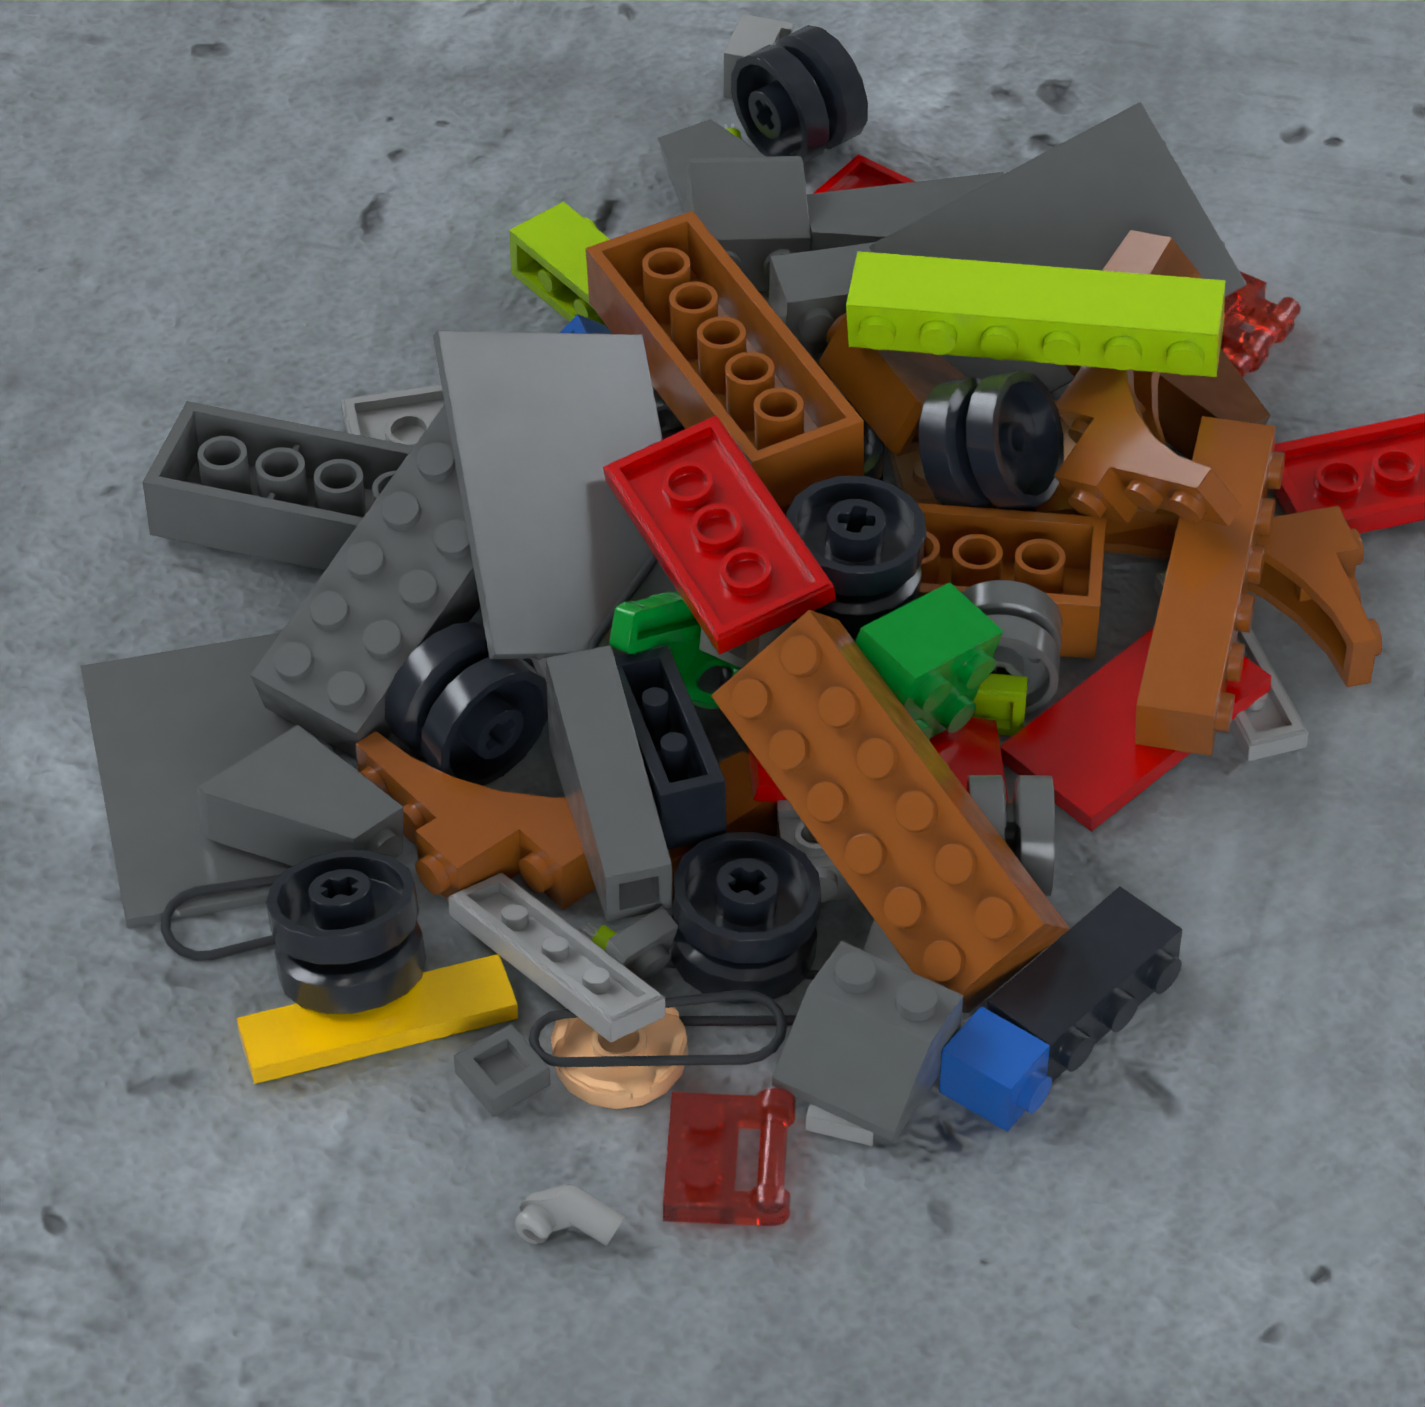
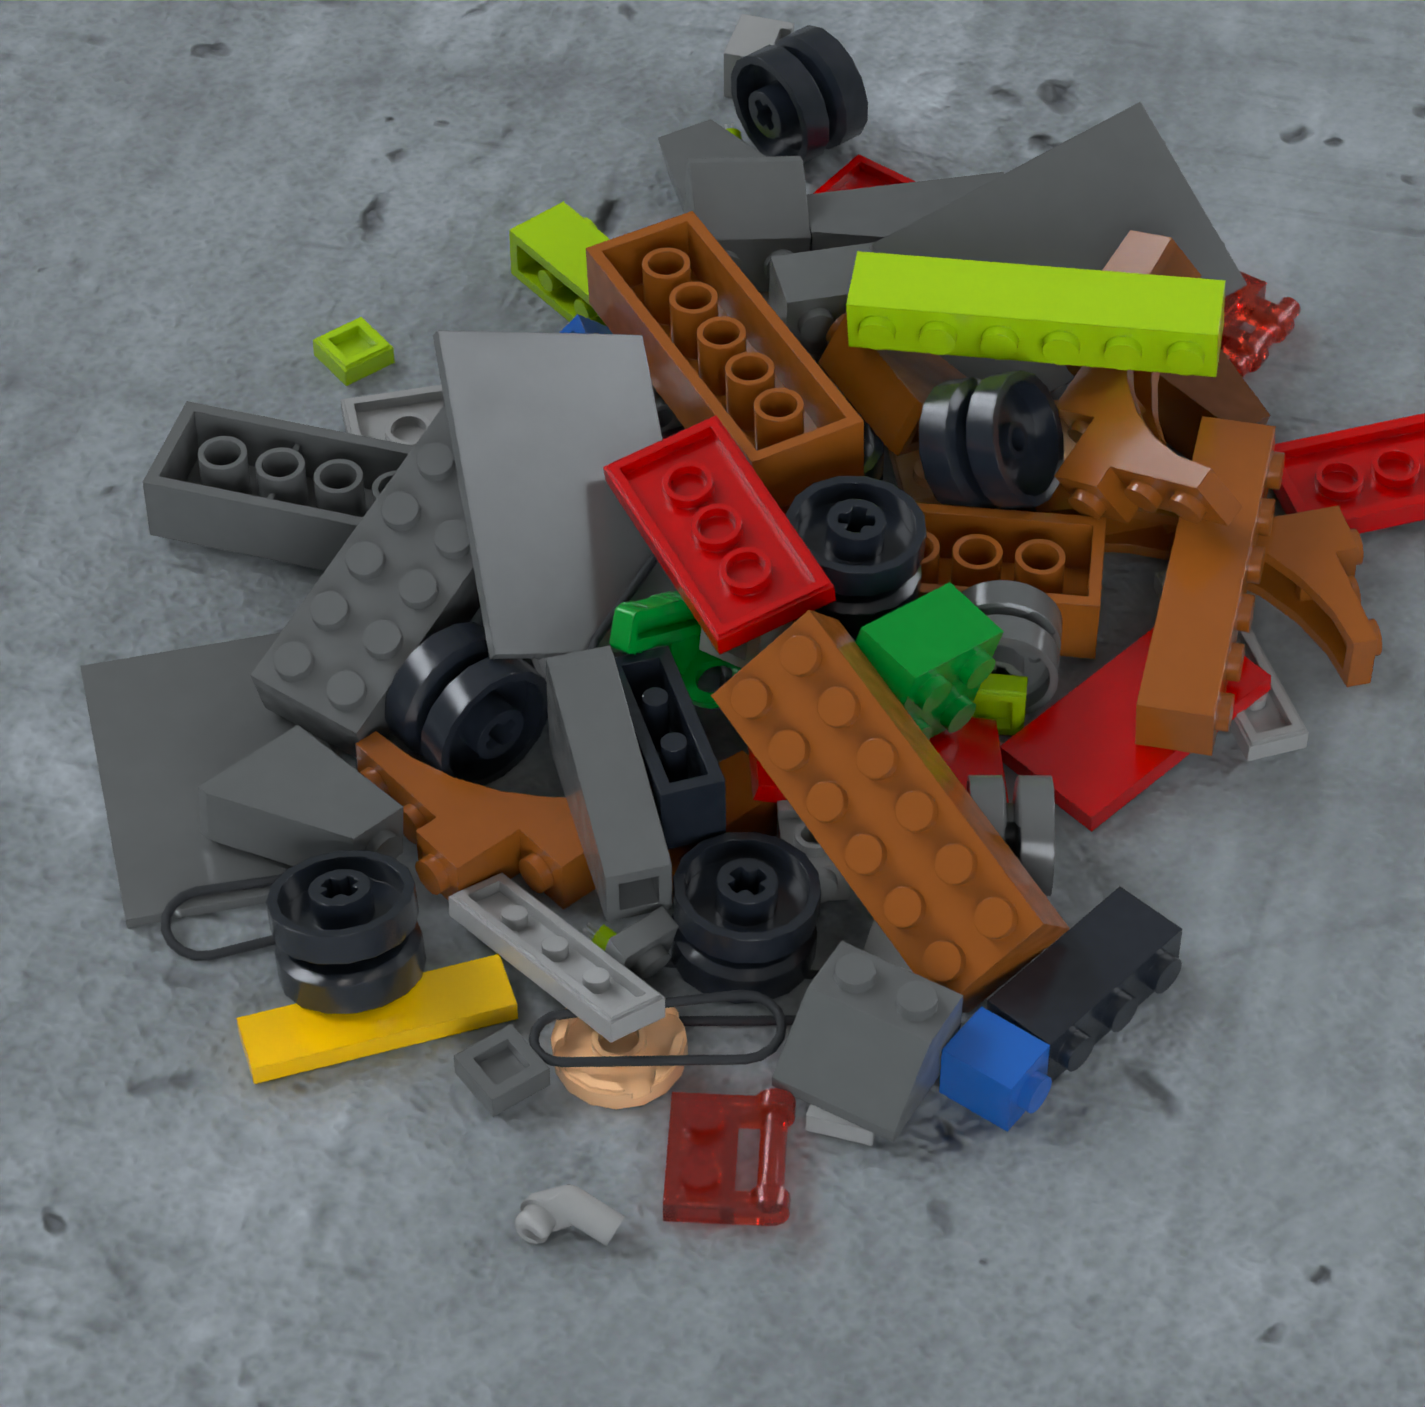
(353, 351): none -> lime tile

